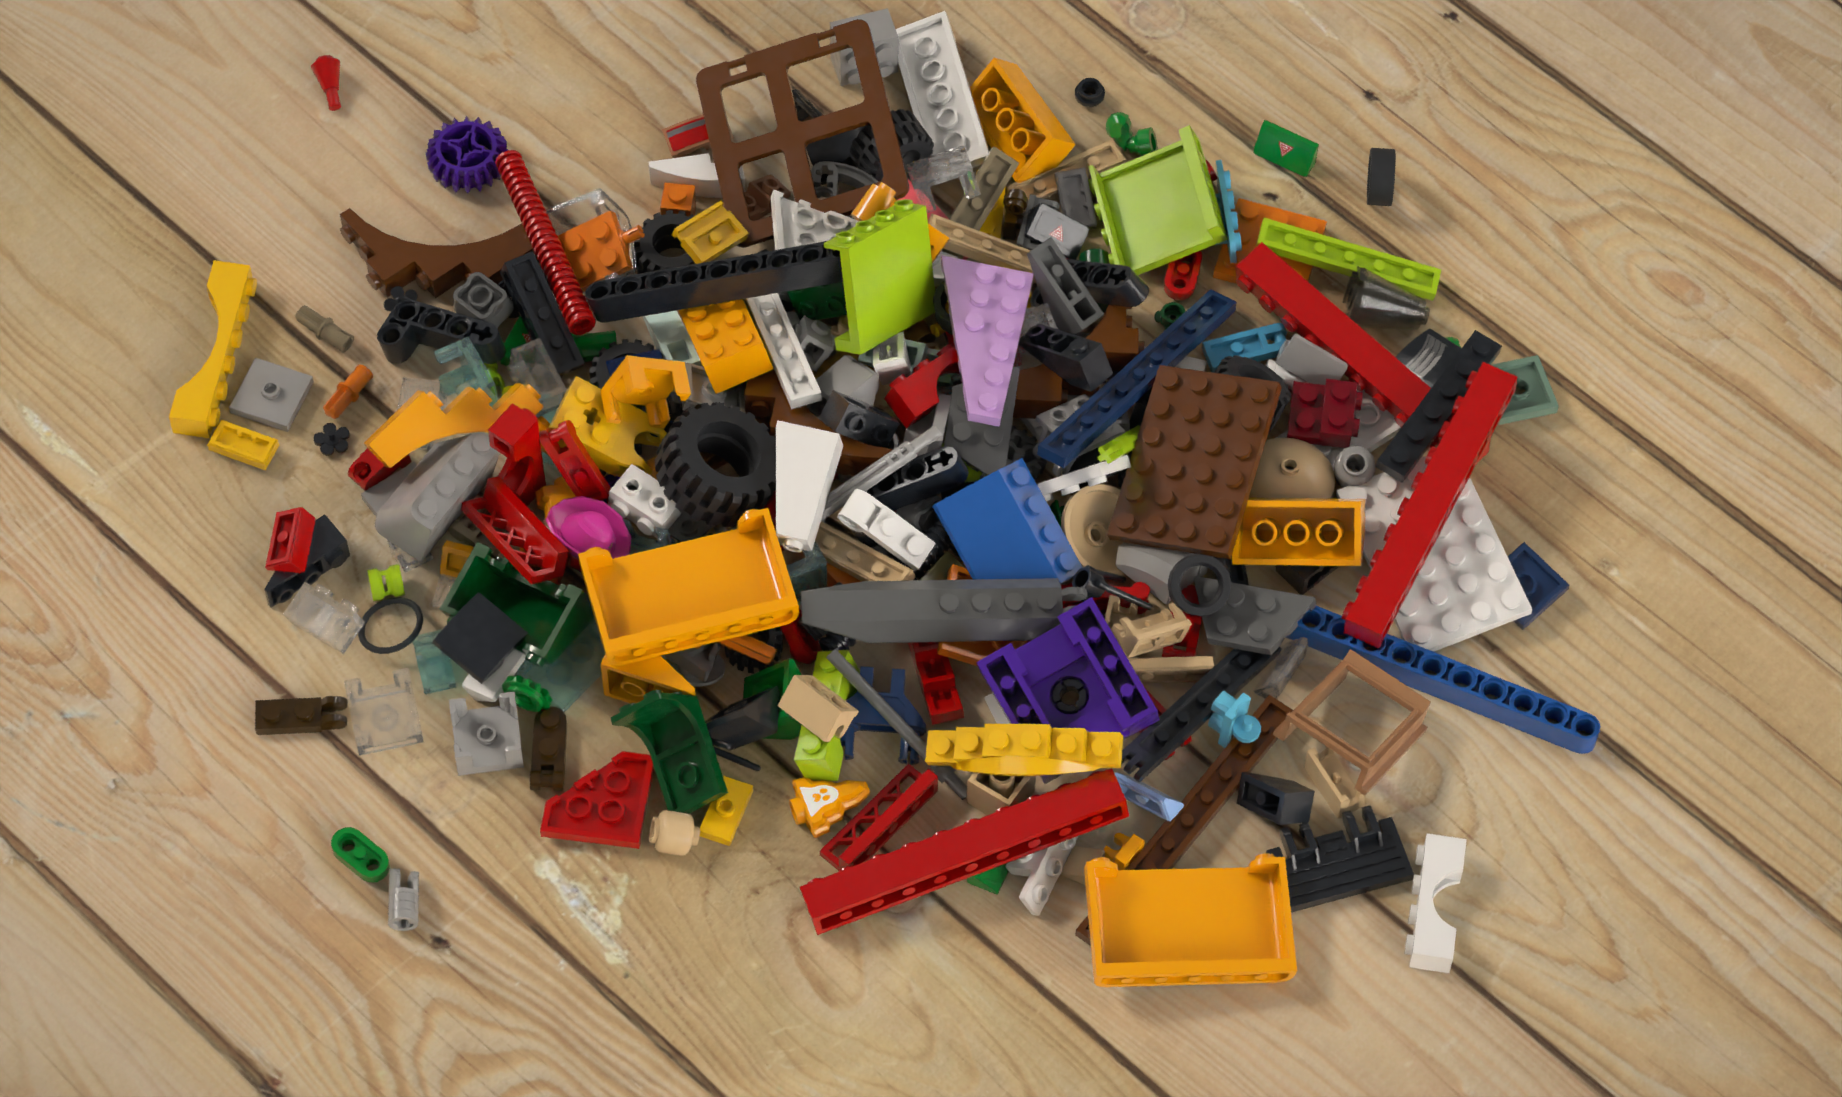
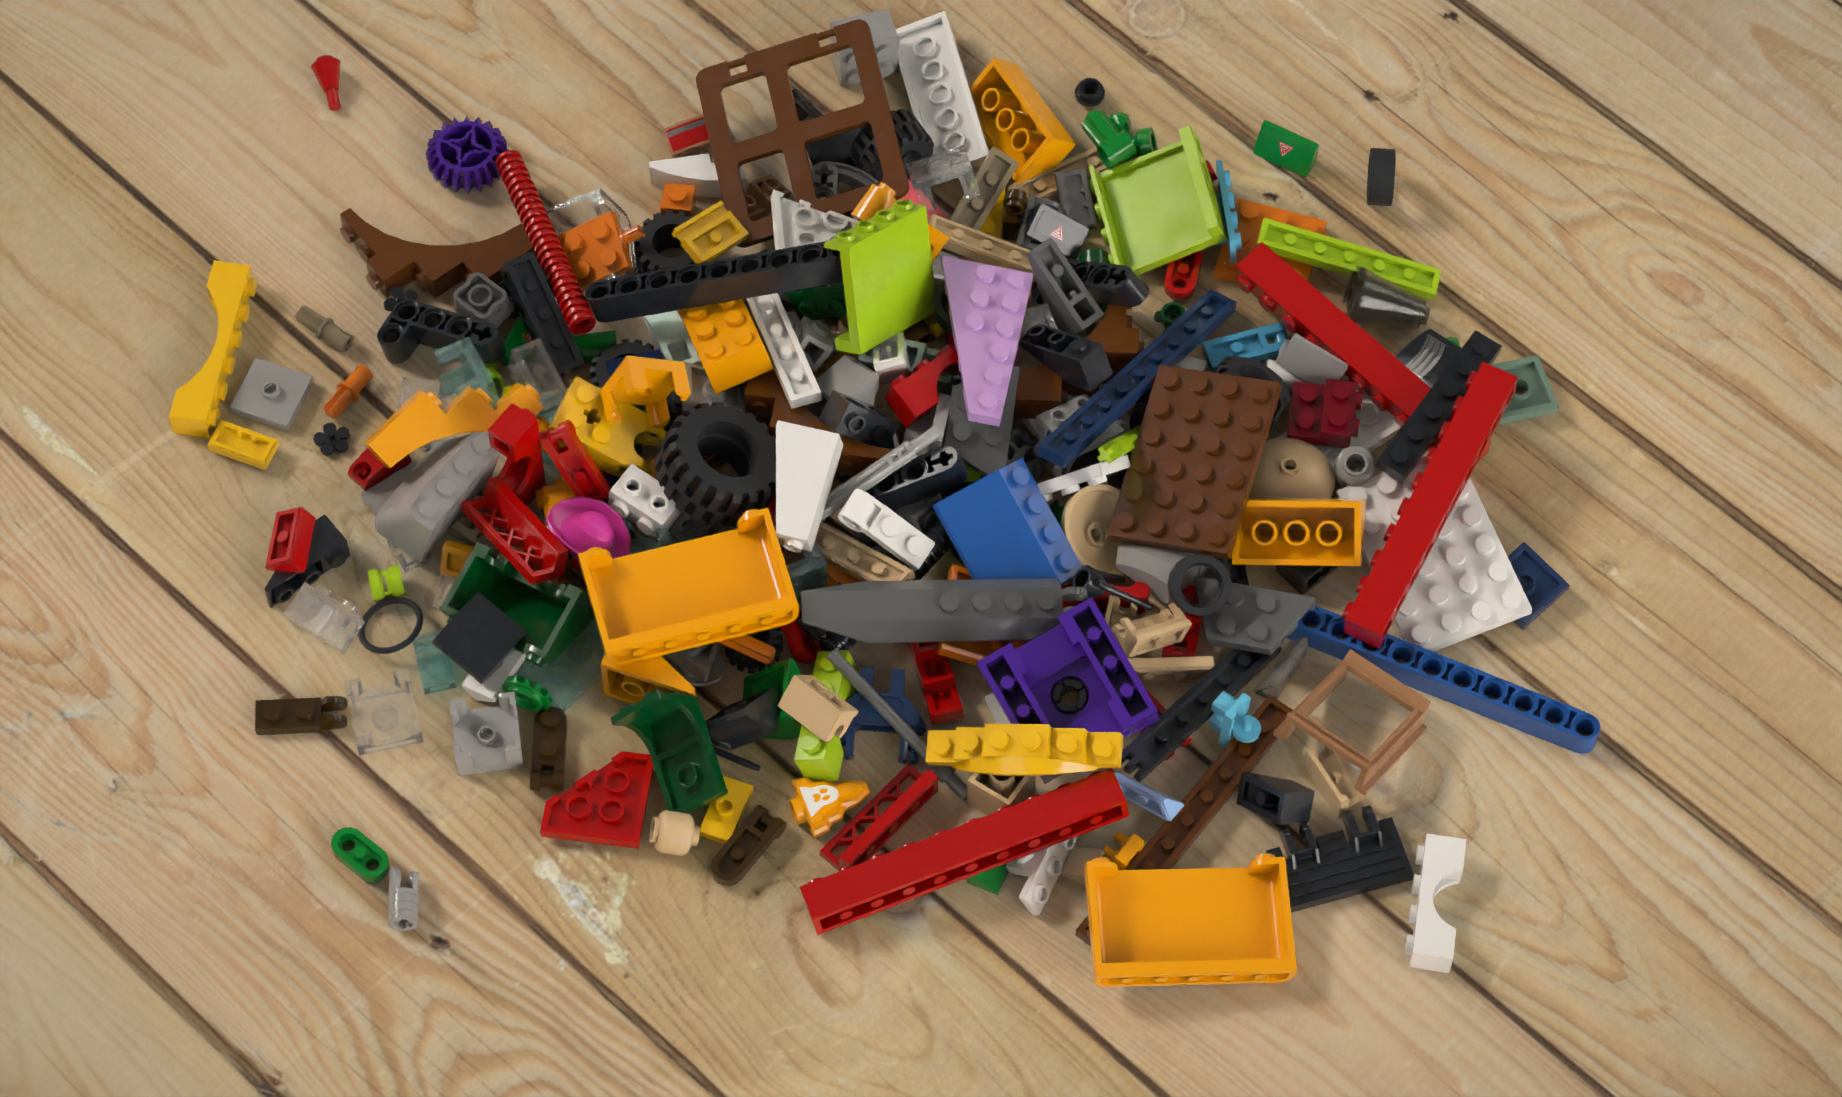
(746, 846): none -> dark brown plate
(1110, 143): none -> green piece

